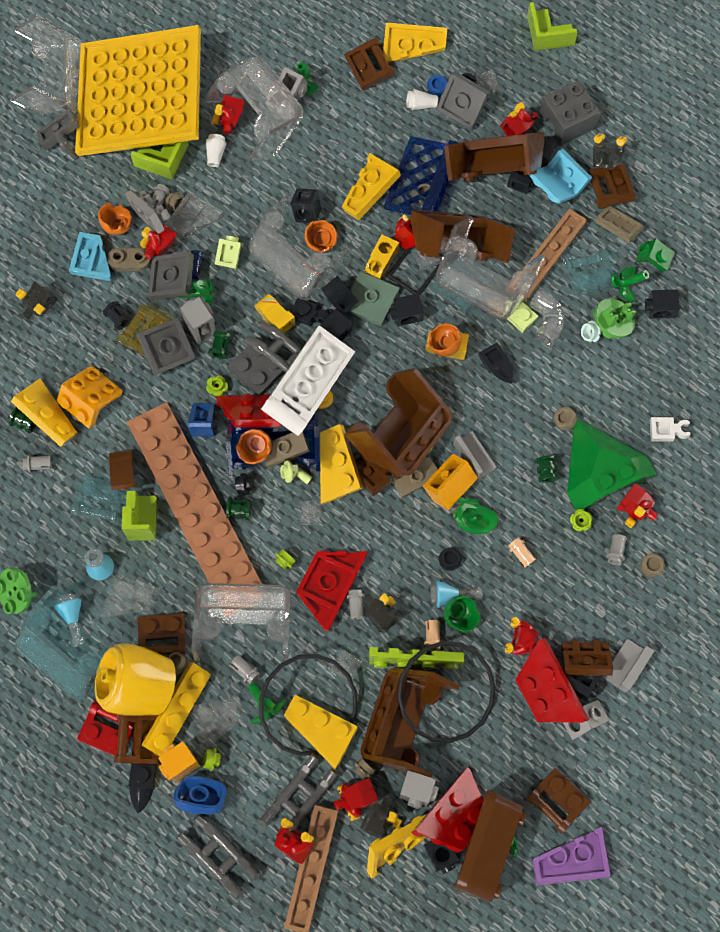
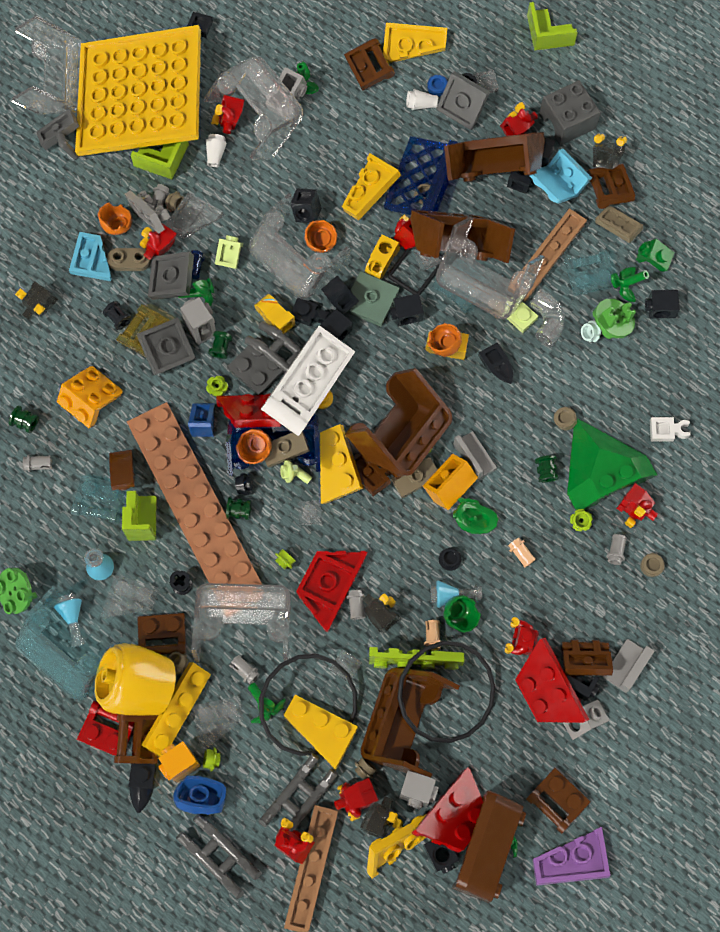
(45, 412): yellow wing -> none
(183, 576): none -> black bush
(204, 22): none -> black plate

